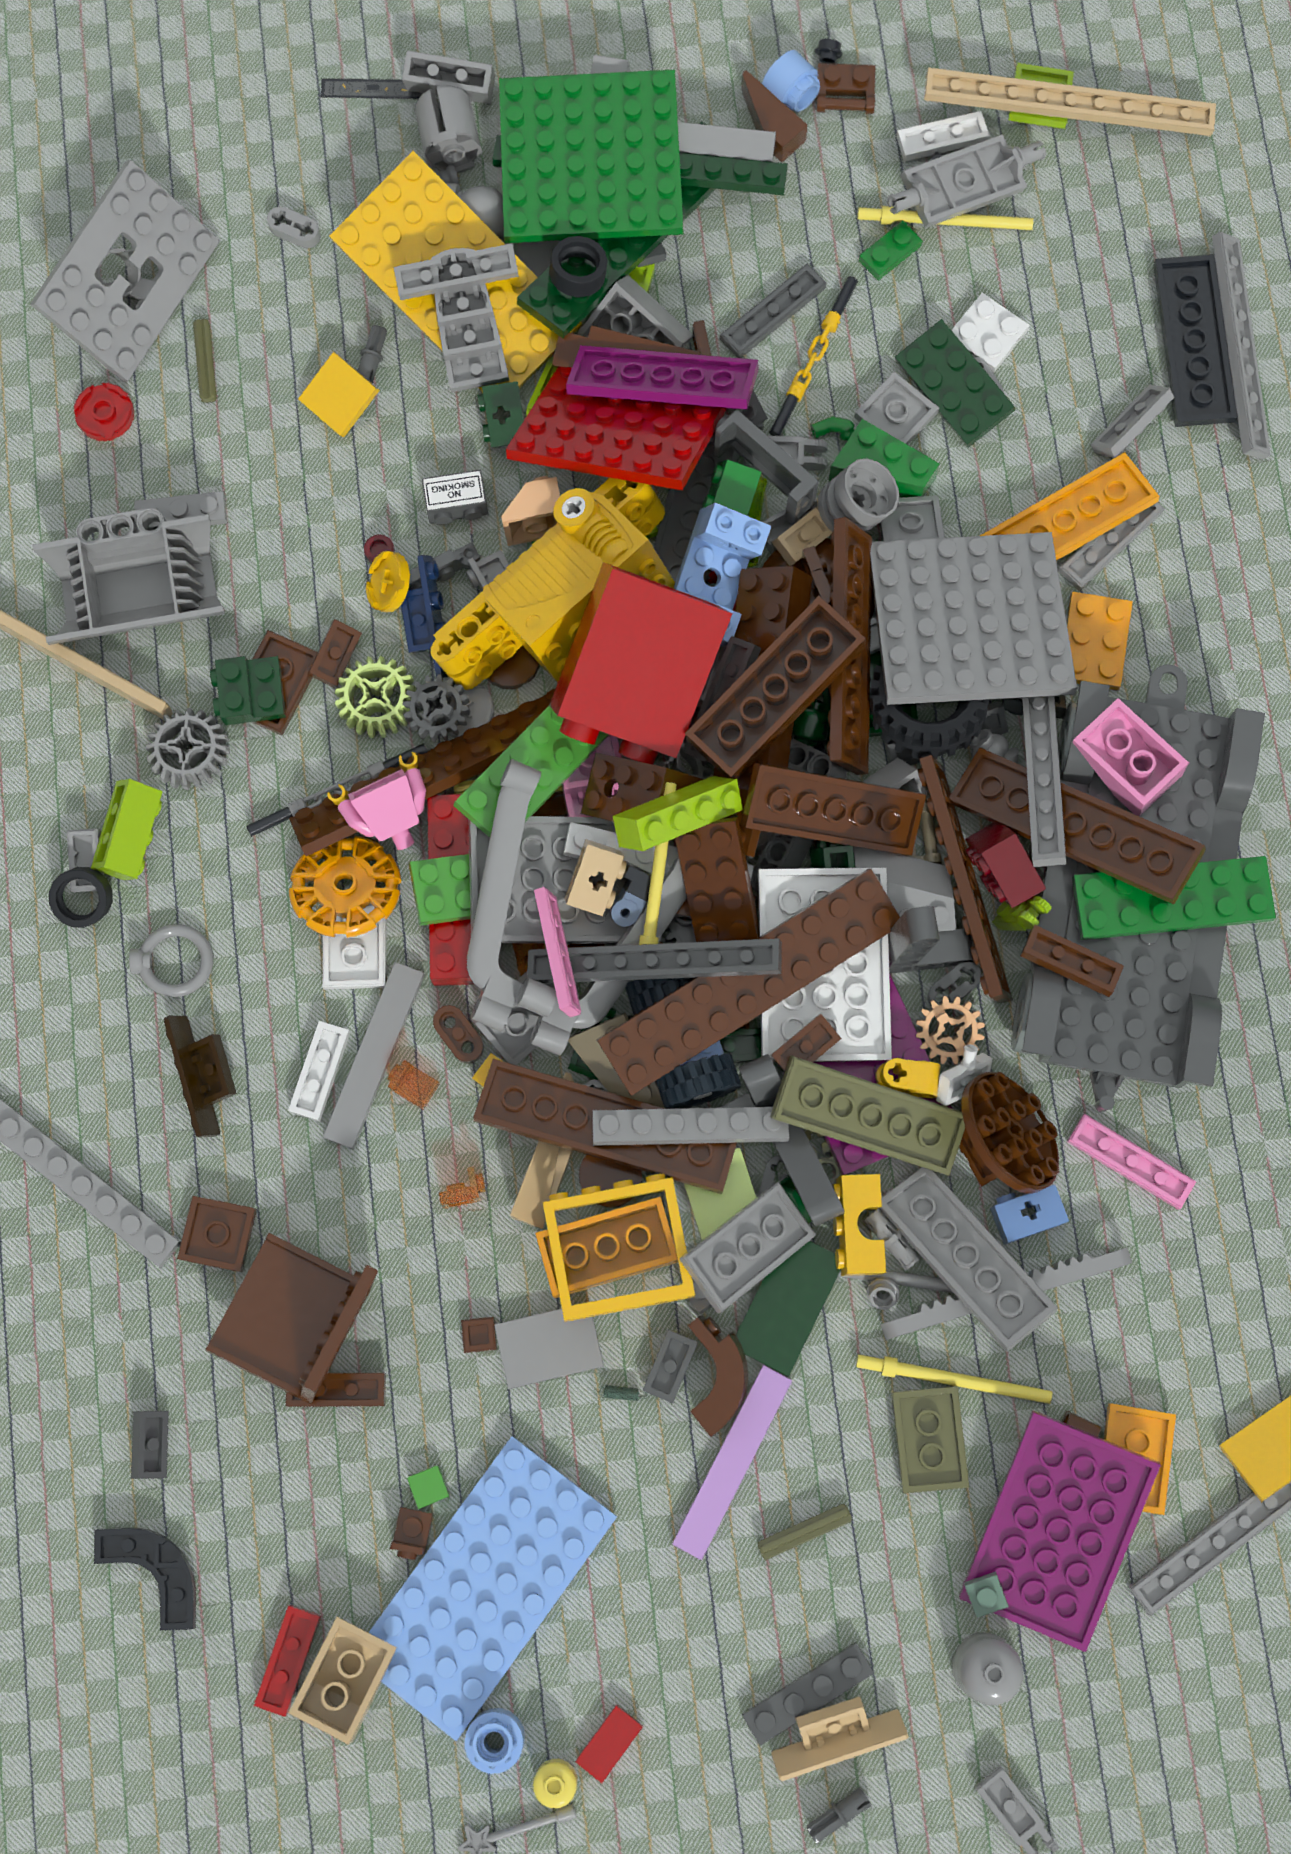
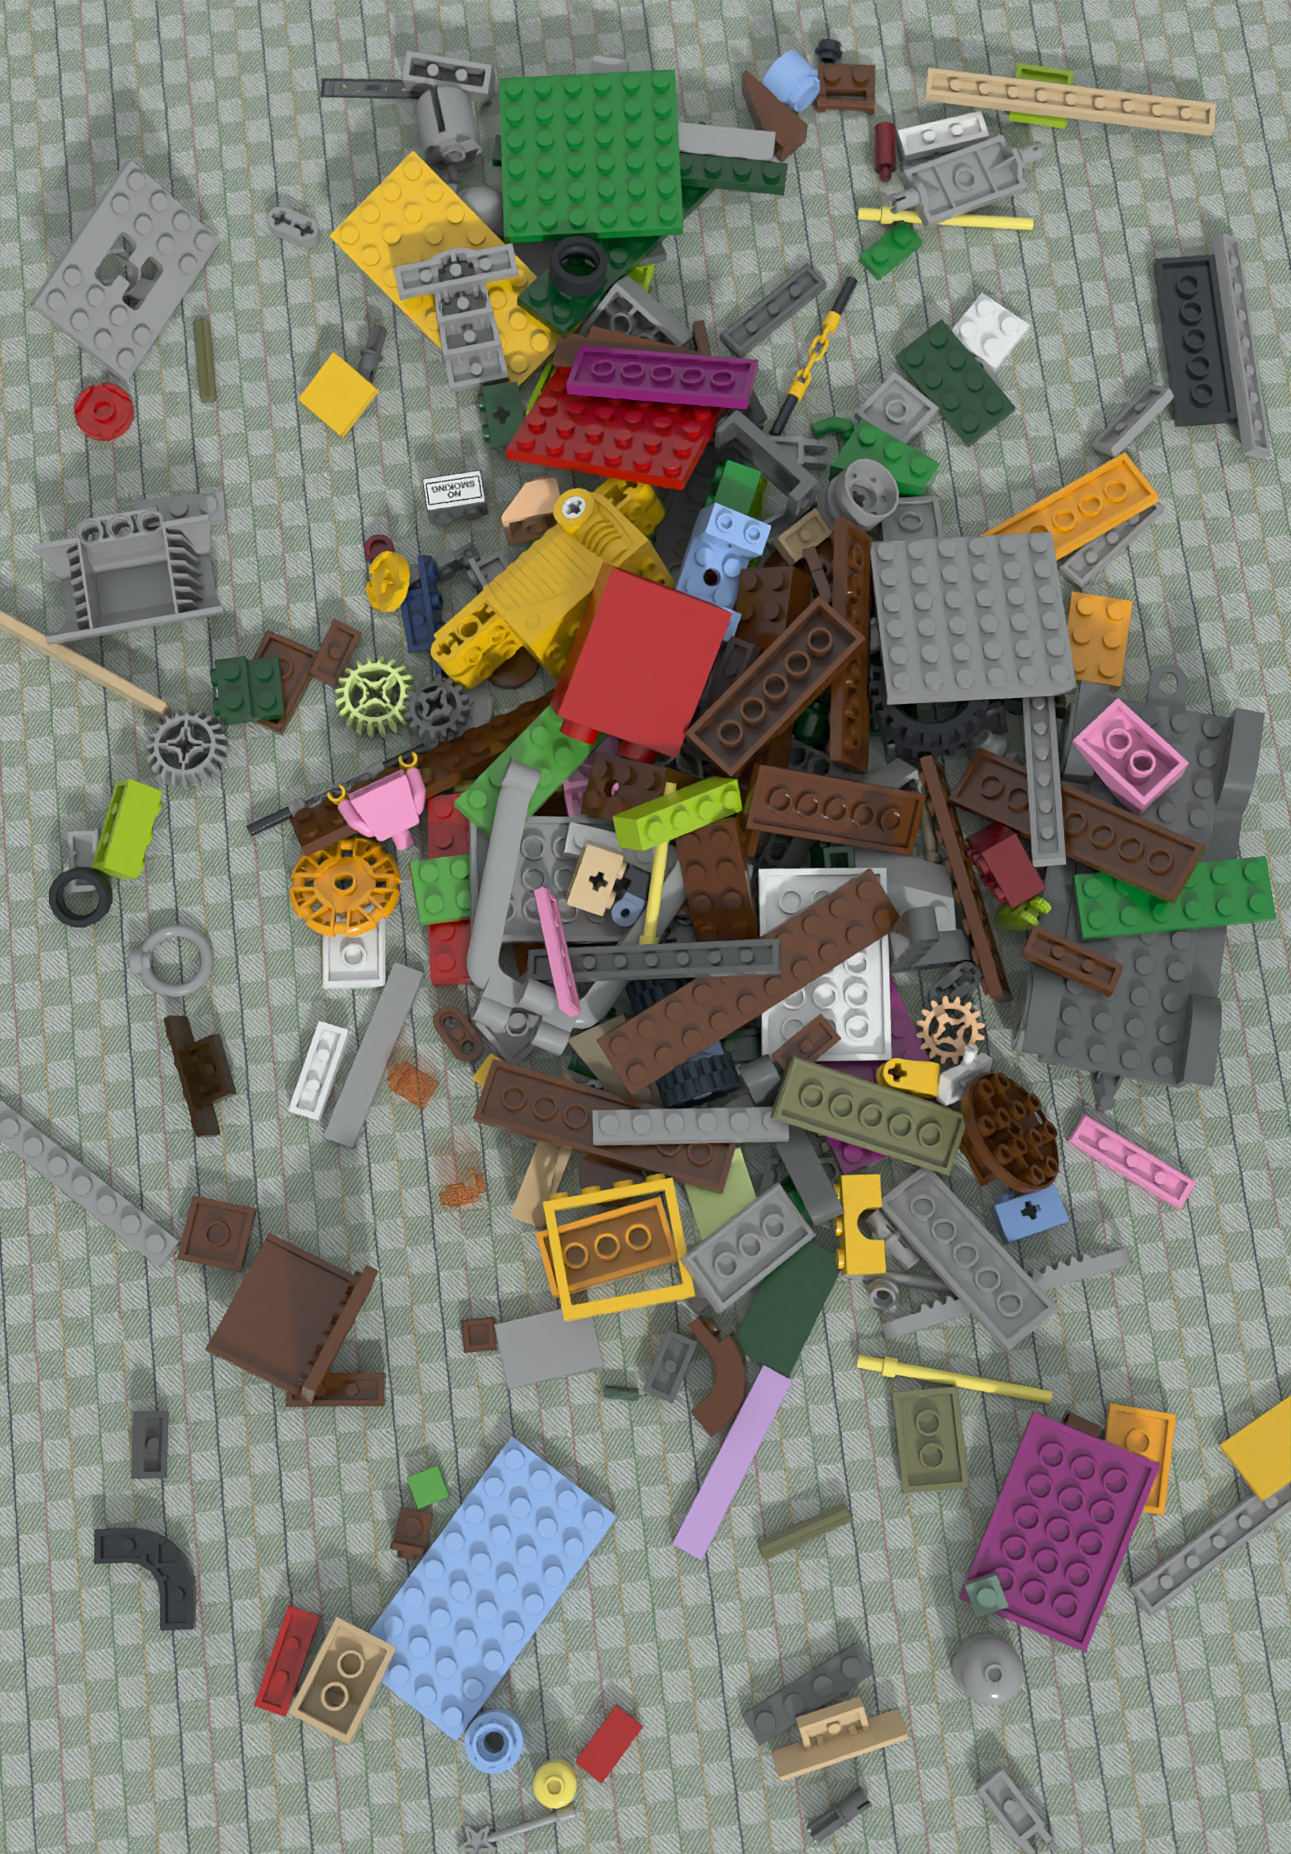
(885, 150): none -> dark red cylinder

